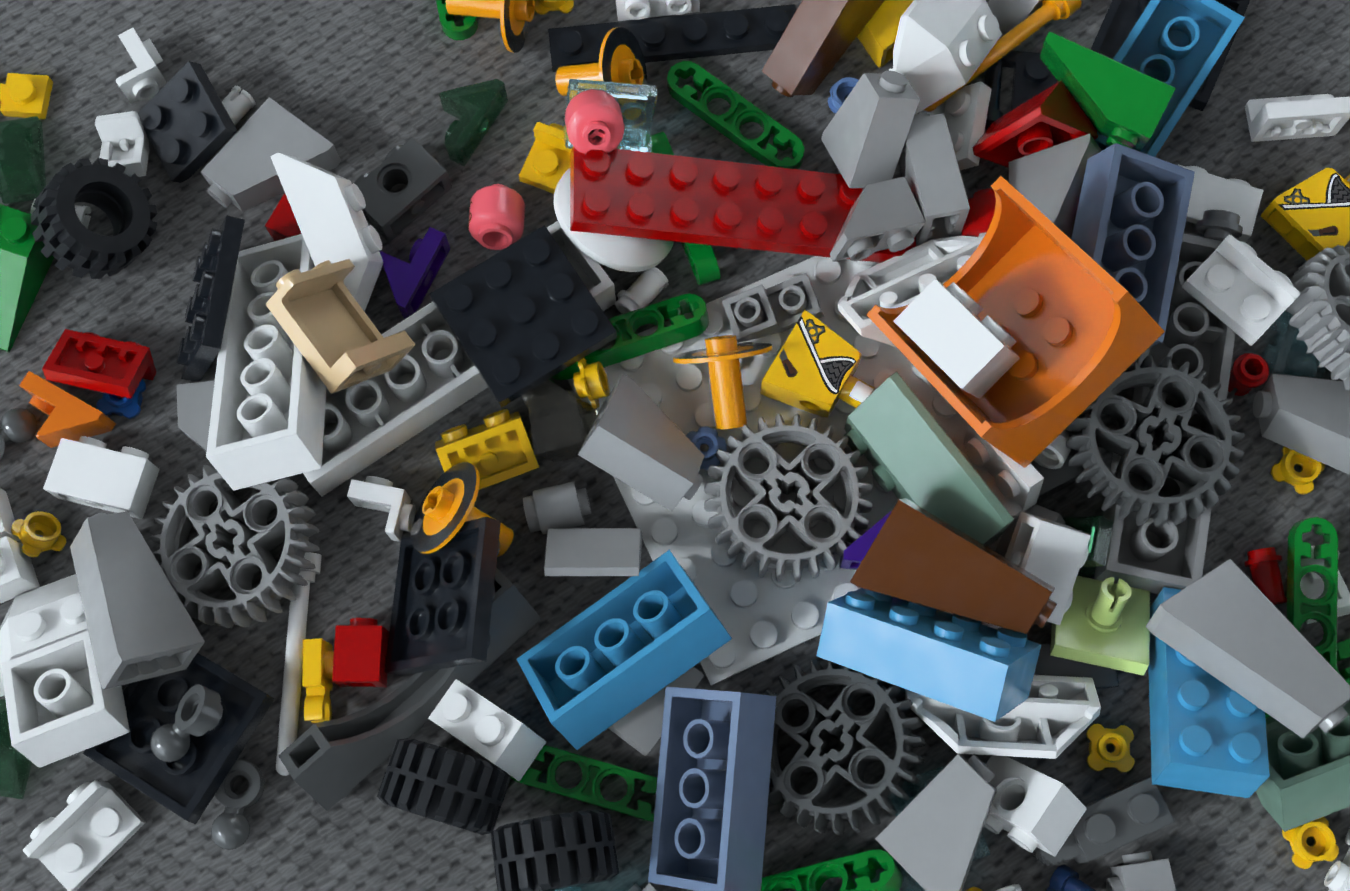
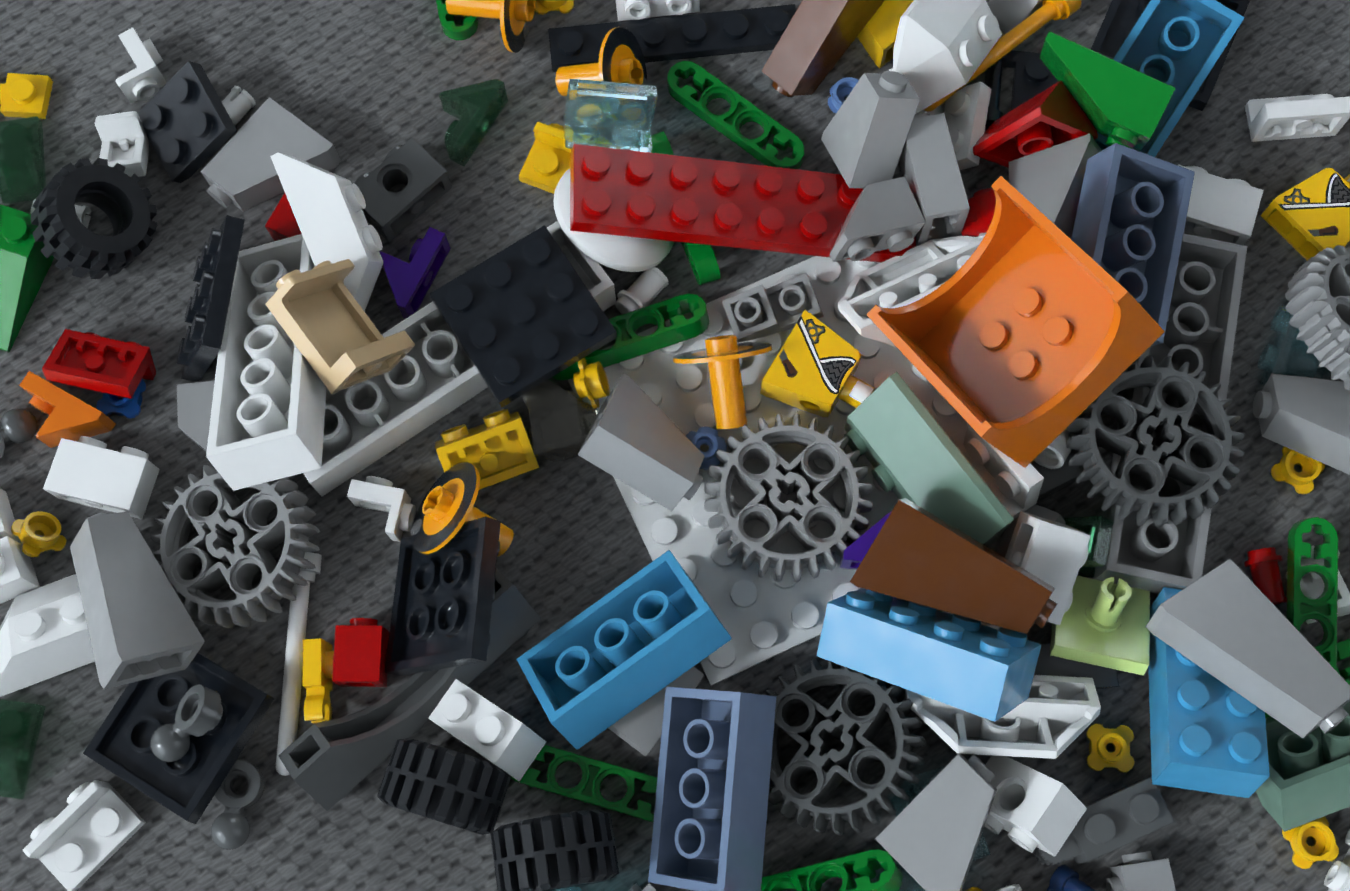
(59, 702): white brick -> none
(496, 216): coral head -> none
(556, 507): light grey brick -> none
(593, 552): light grey slope -> none
(594, 121): coral head -> none
(956, 339): white brick -> none
(1219, 224): dark grey plate -> none
(1241, 289): white bracket -> none
(1247, 373): red pin -> none

